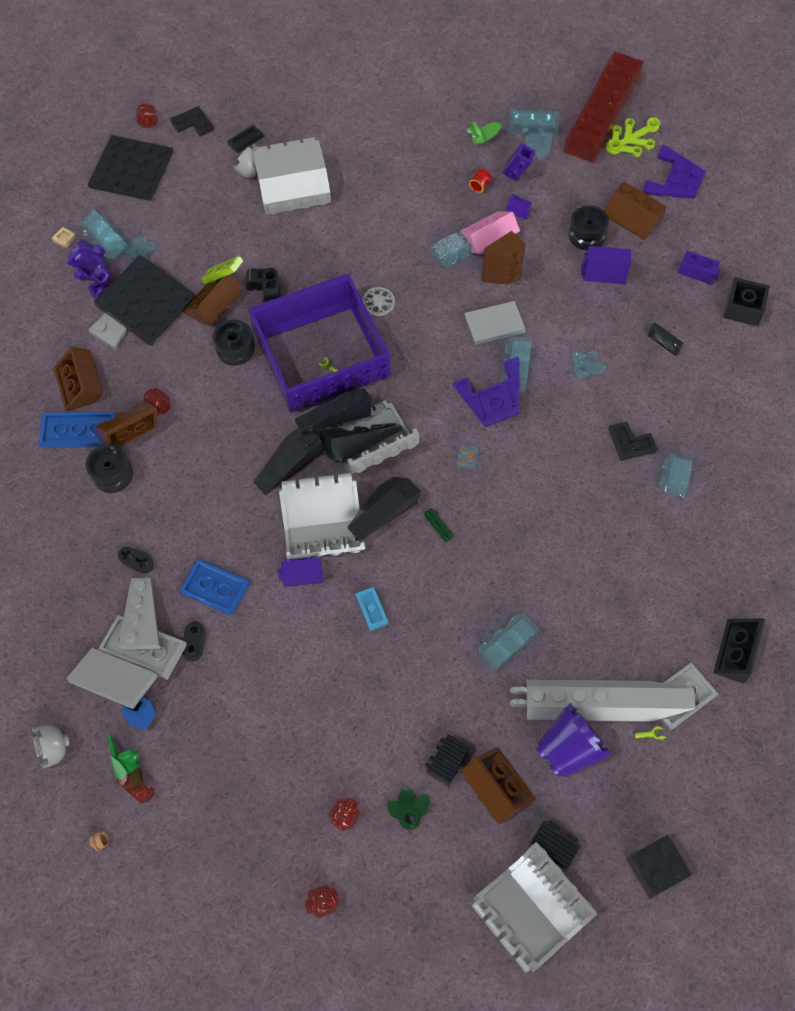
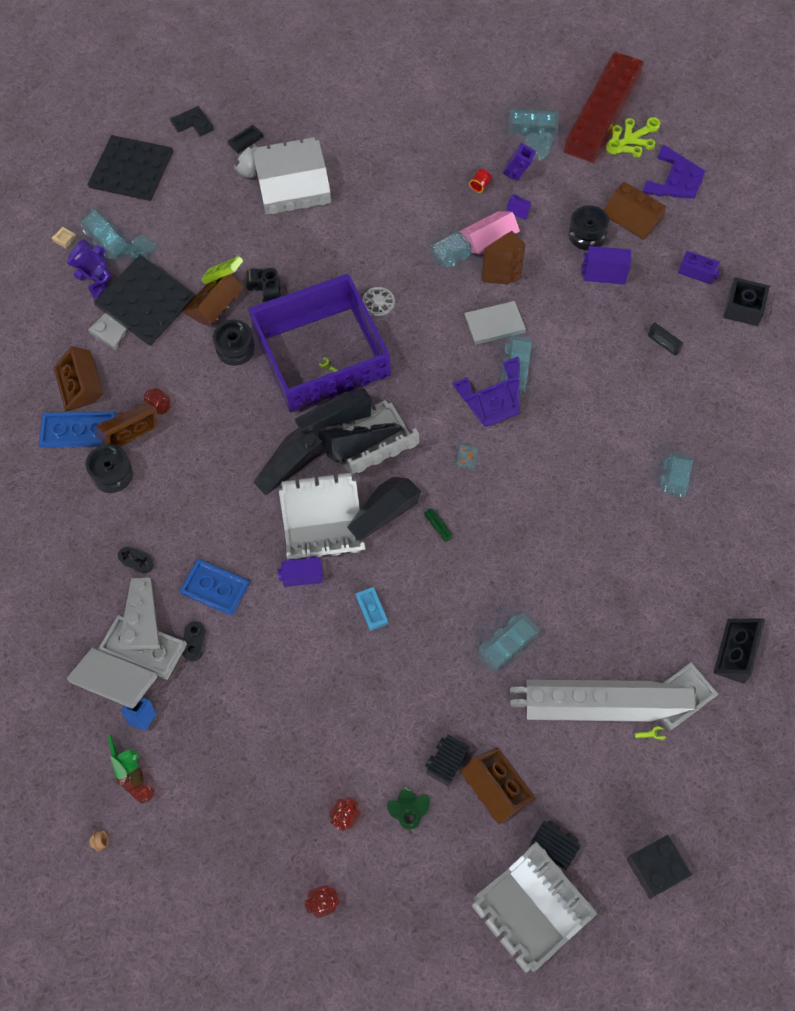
(49, 744): light grey cylinder -> none
(146, 115): clear red head -> none
(484, 133): bright green piece -> none
(571, 744): dark purple cone -> none
(588, 362): clear light blue plate -> none
(630, 446): black plate -> none

